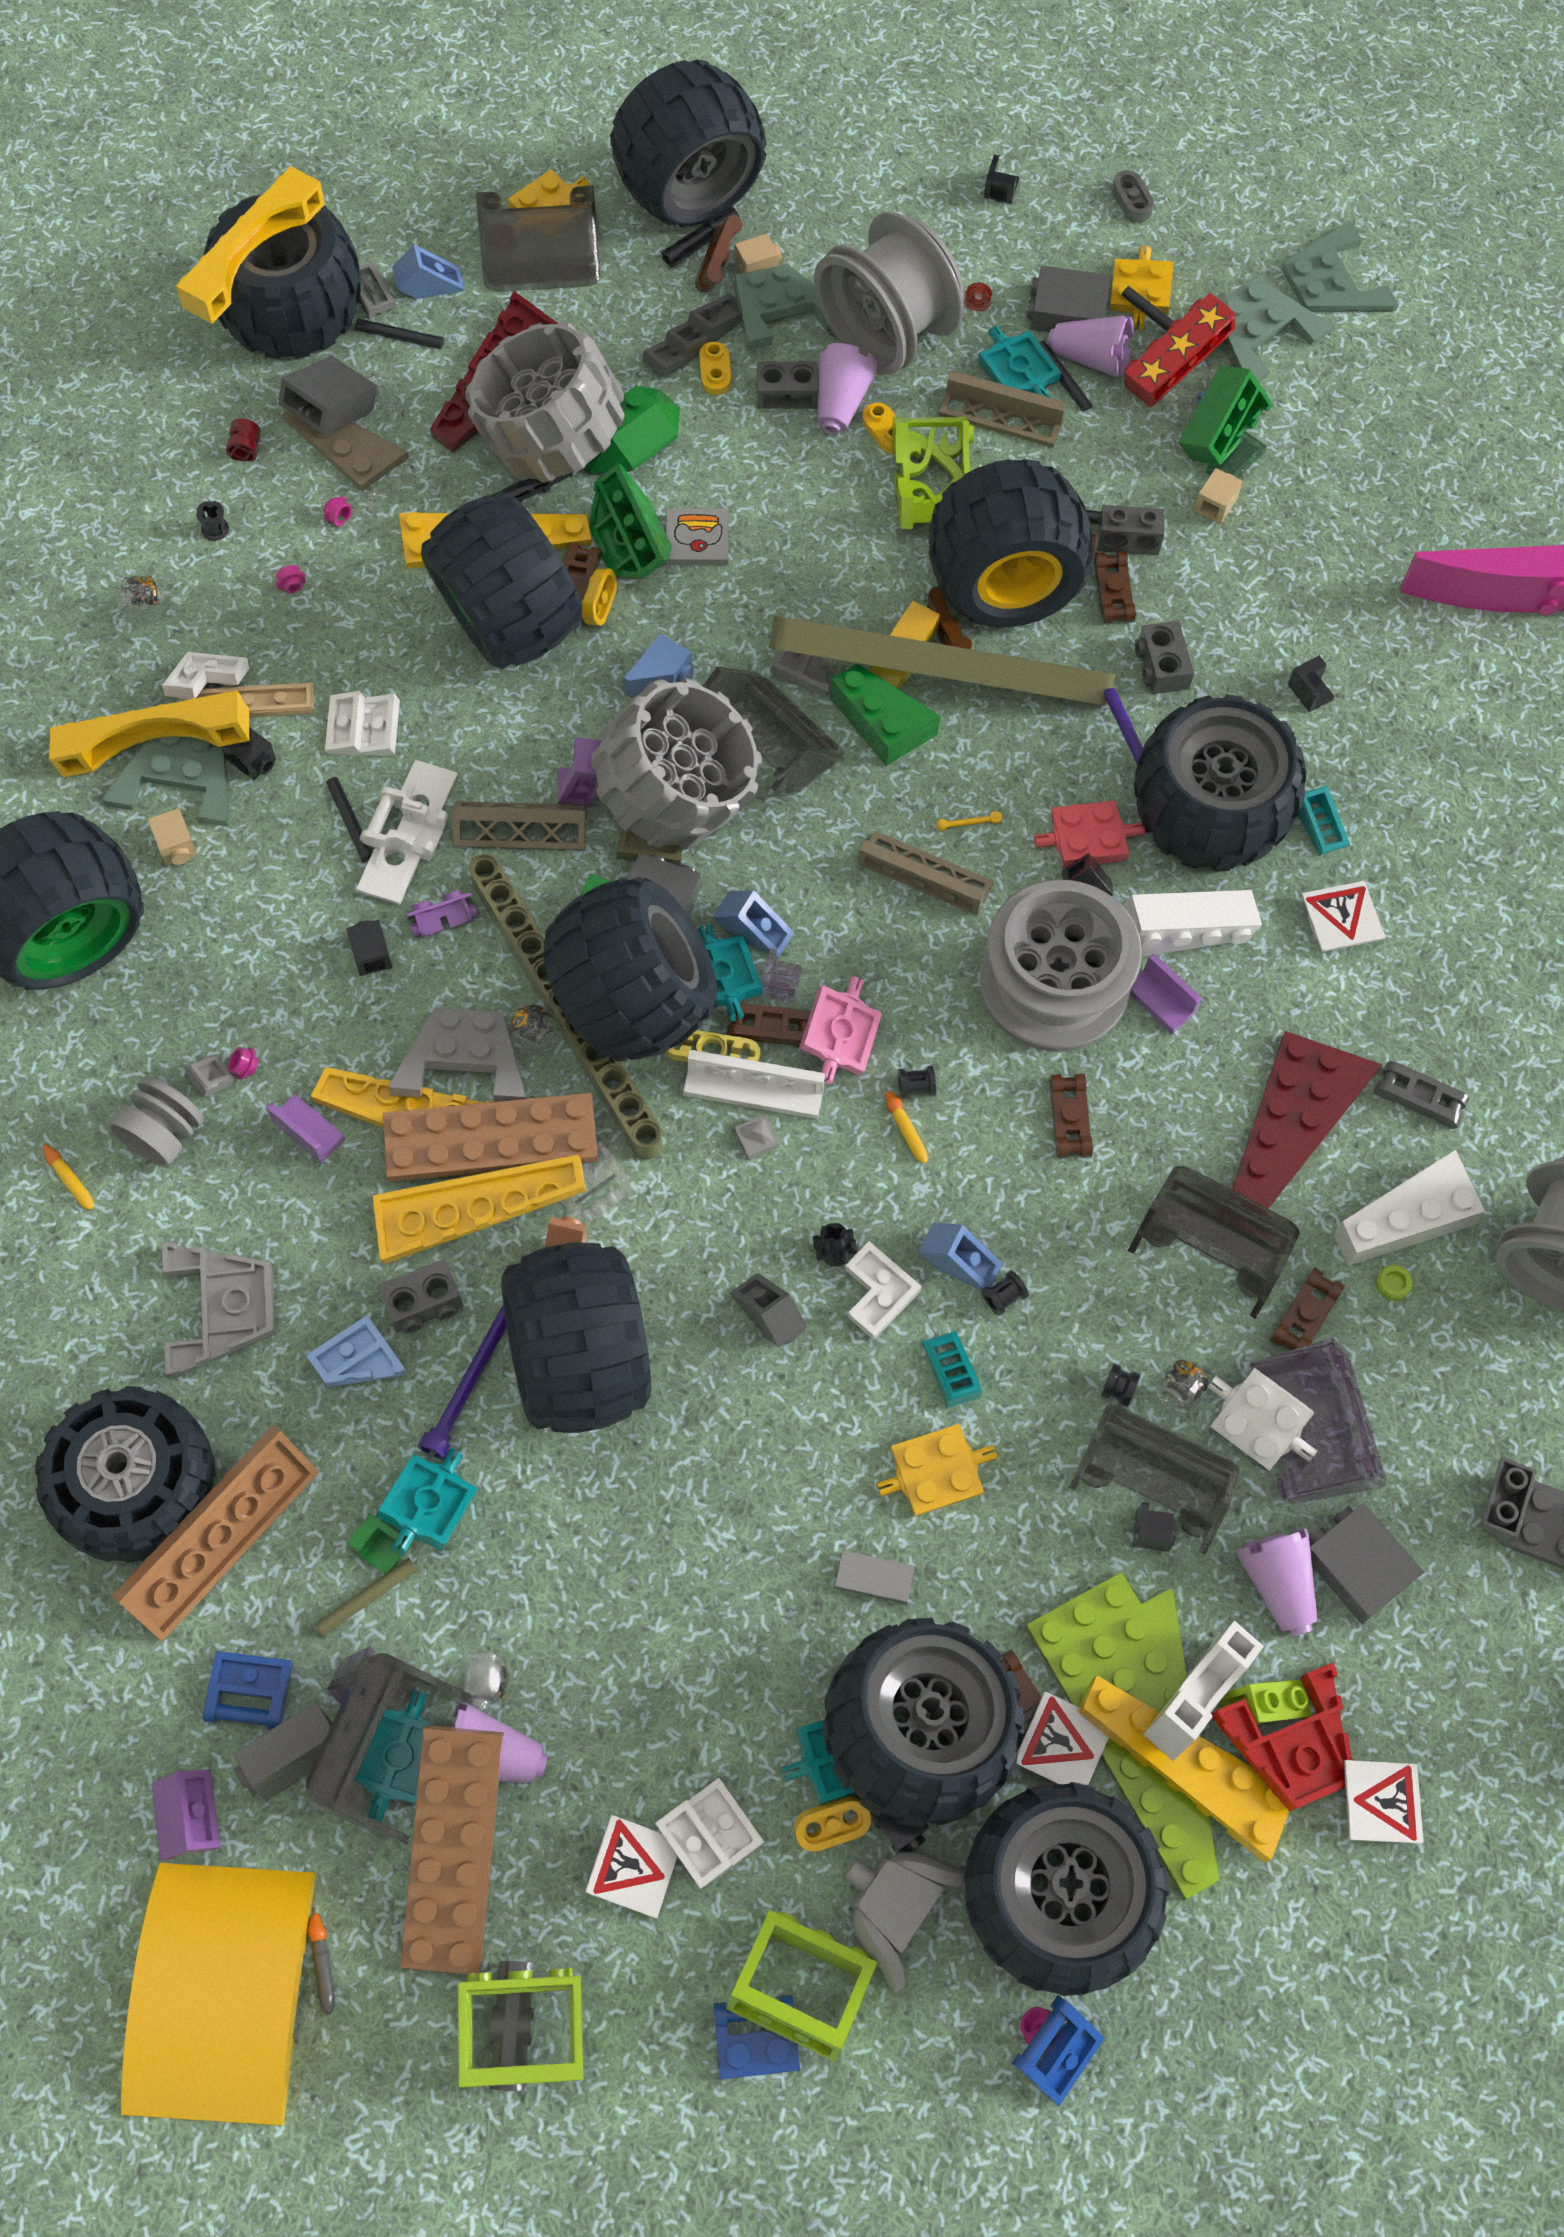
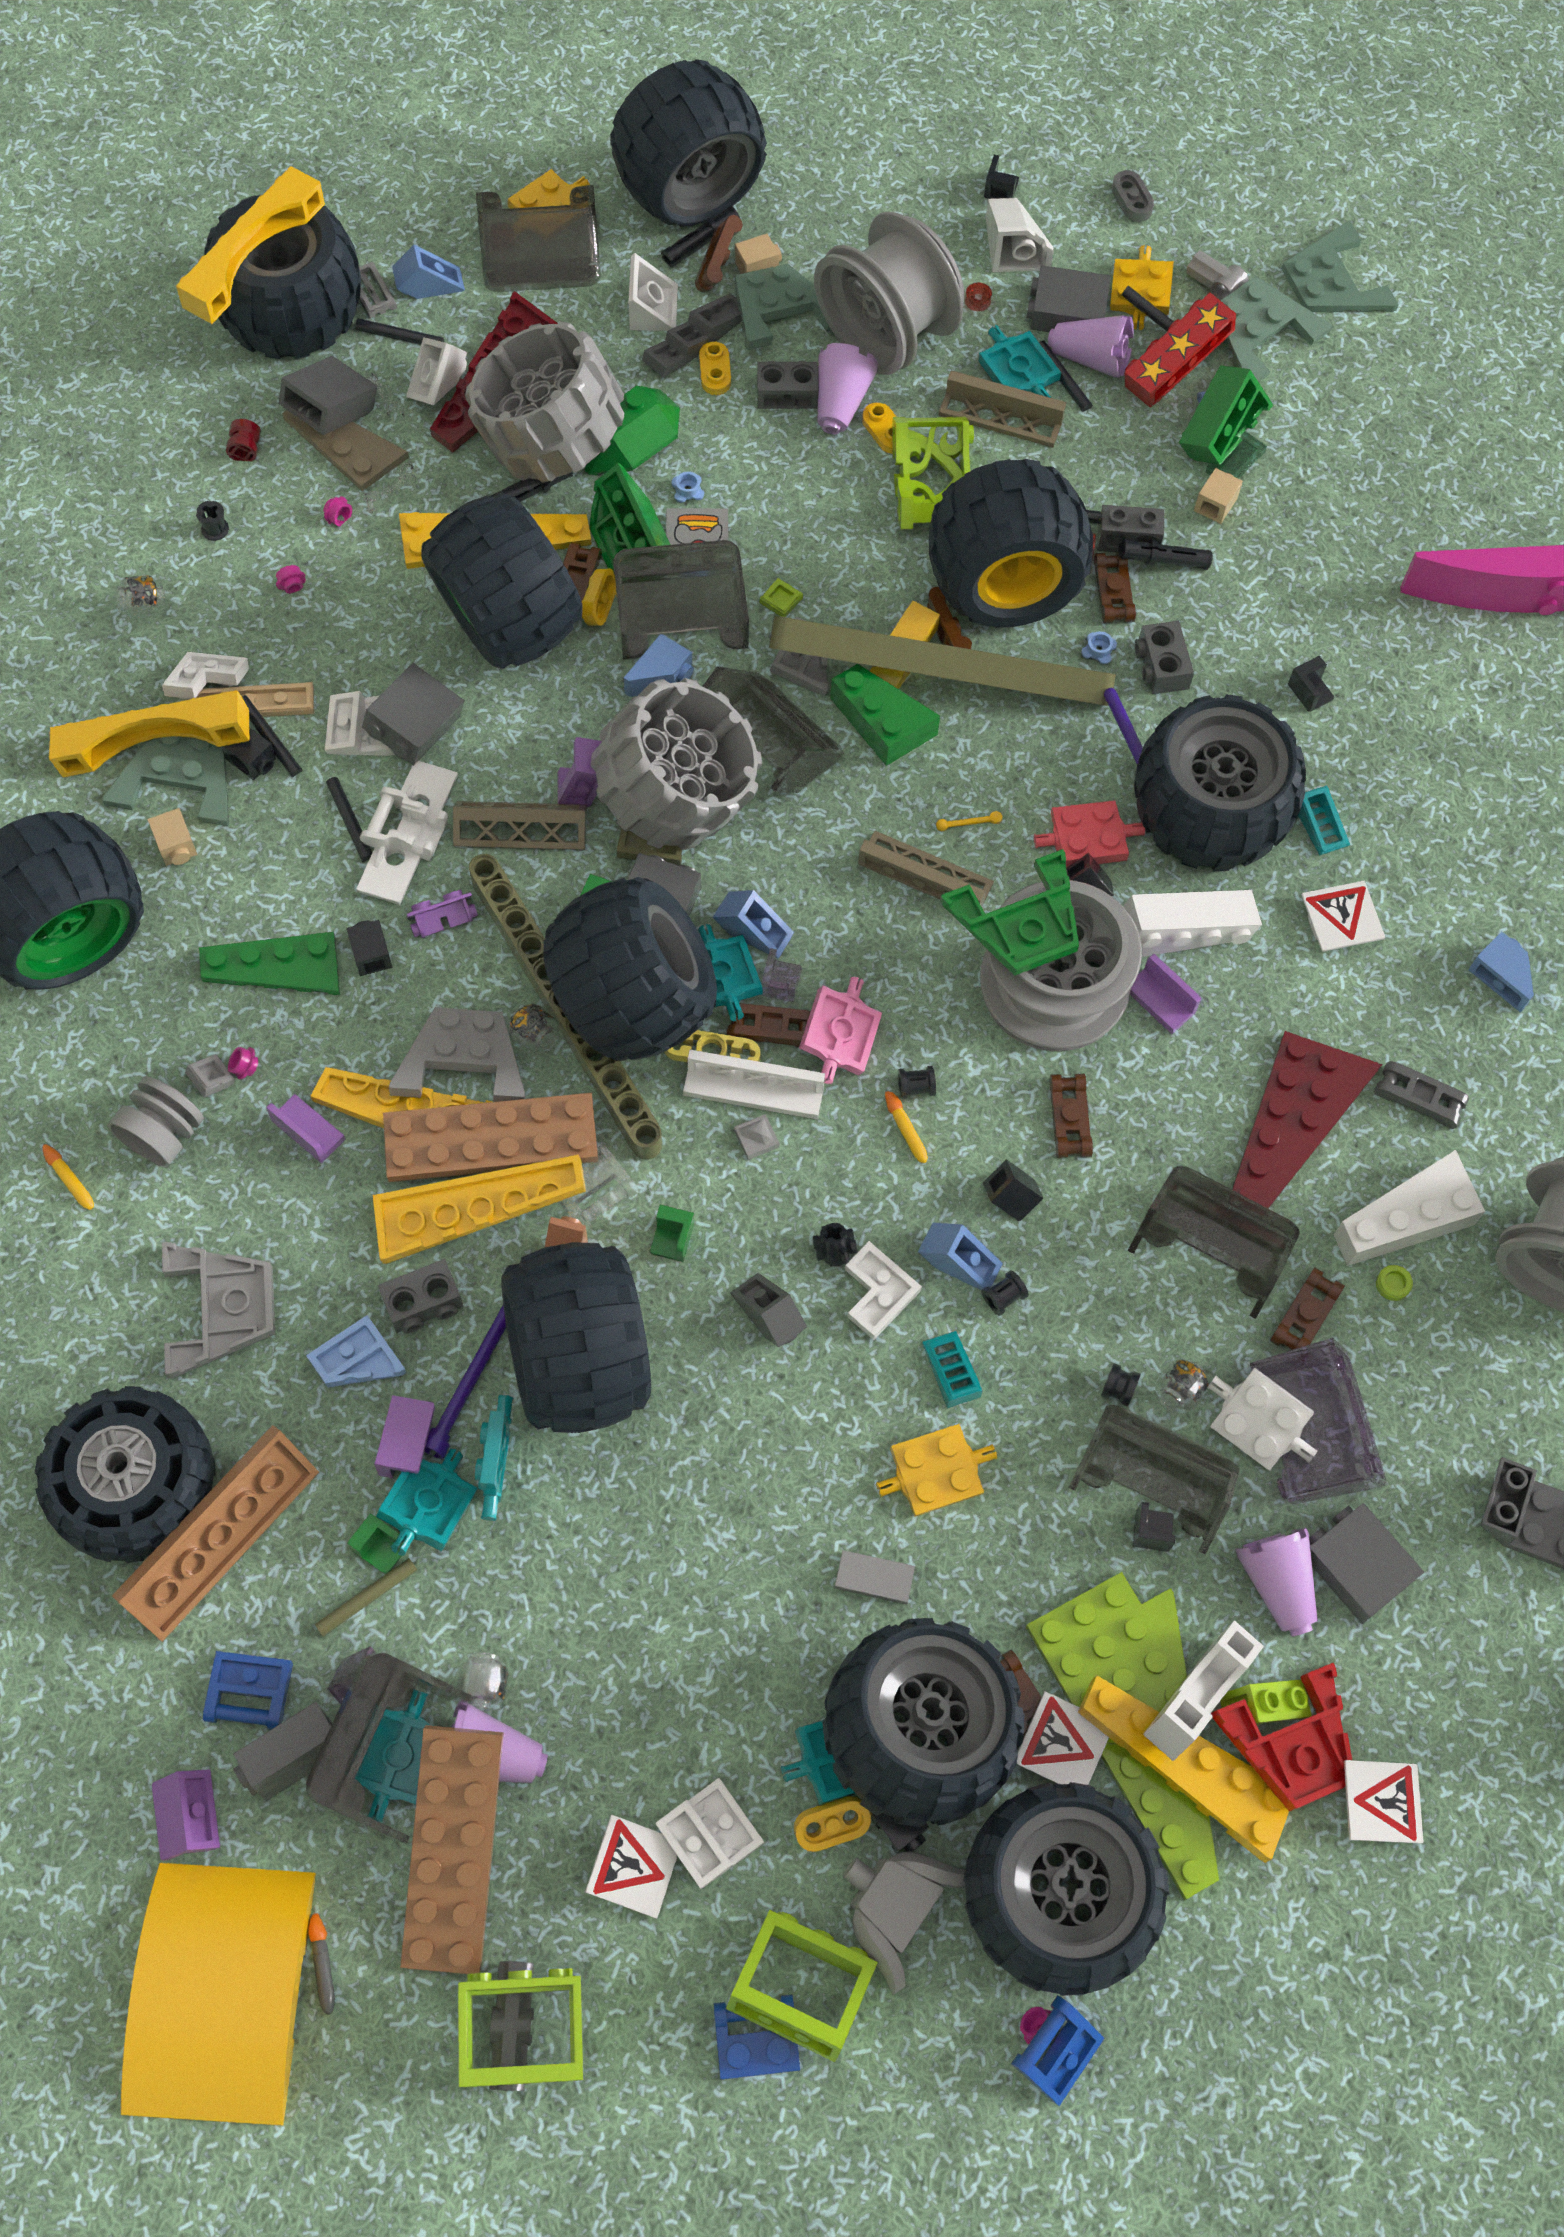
(266, 732): none -> black bar
(287, 962): none -> green wing
(404, 1436): none -> medium lavender panel
(412, 714): none -> dark grey brick
(436, 371): none -> white slope
(491, 1468): none -> teal plate
(651, 297): none -> white slope
(672, 1233): none -> green panel
(680, 592): none -> clear smoke windscreen
(684, 480): none -> light blue plate
(781, 598): none -> lime tile
(1013, 1190): none -> black panel
(1015, 238): none -> white slope
(1027, 930): none -> green wing
(1102, 640): none -> light blue plate
(1153, 553): none -> black pin
(1215, 275): none -> light grey piece
(1506, 970): none -> medium blue slope

